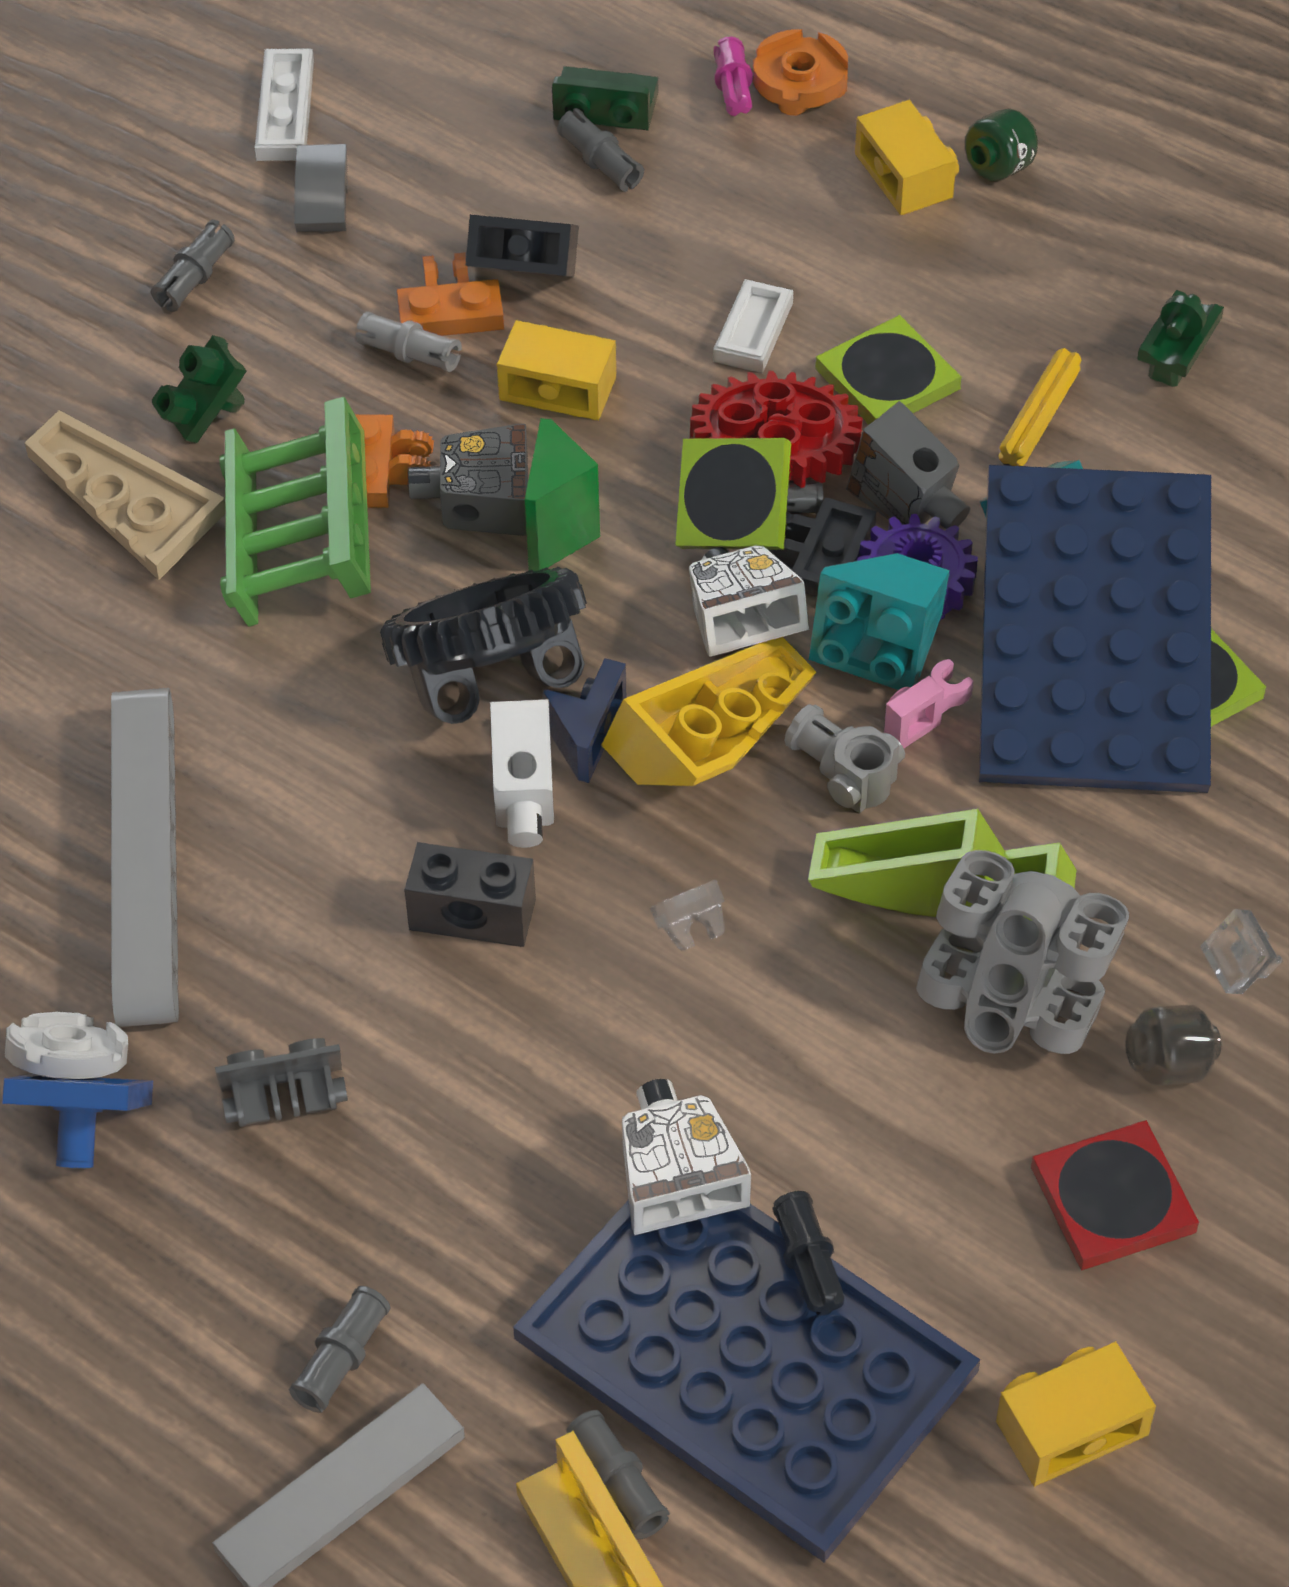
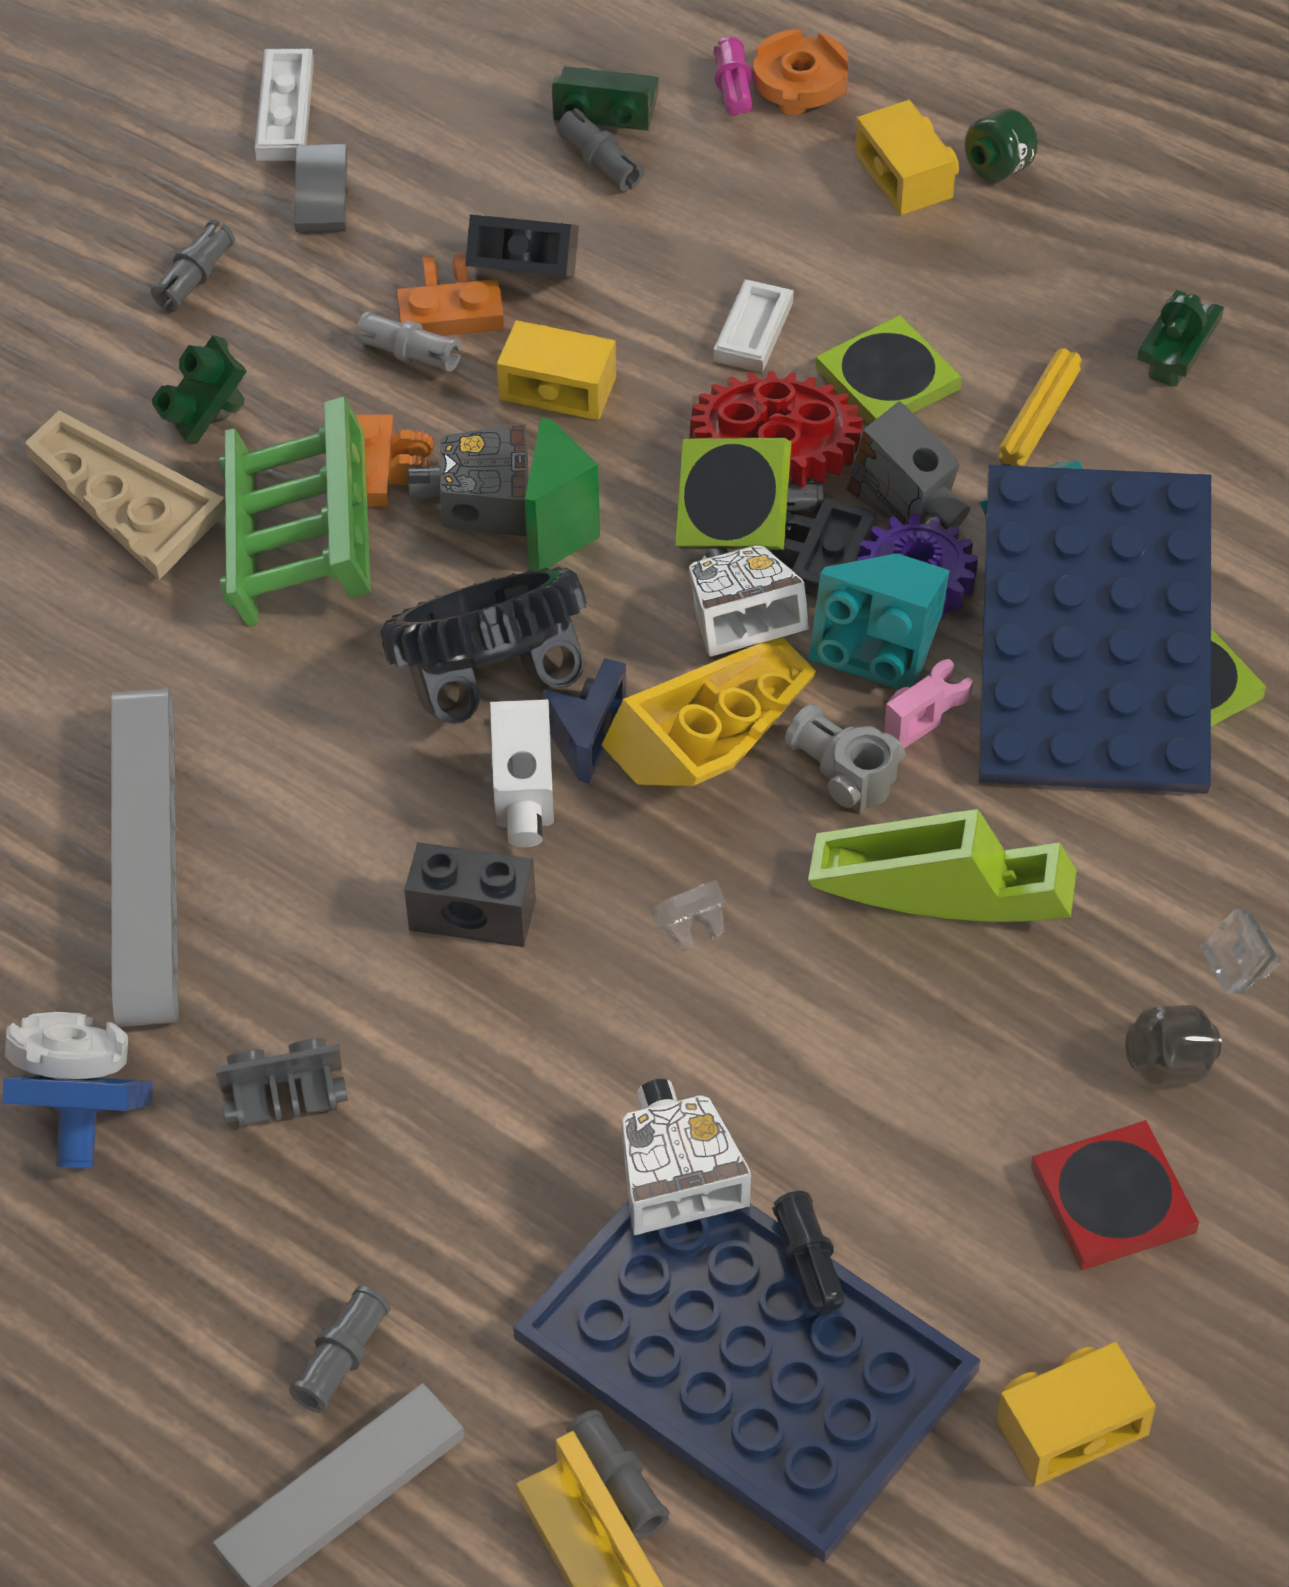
(1019, 964): light grey piece -> none

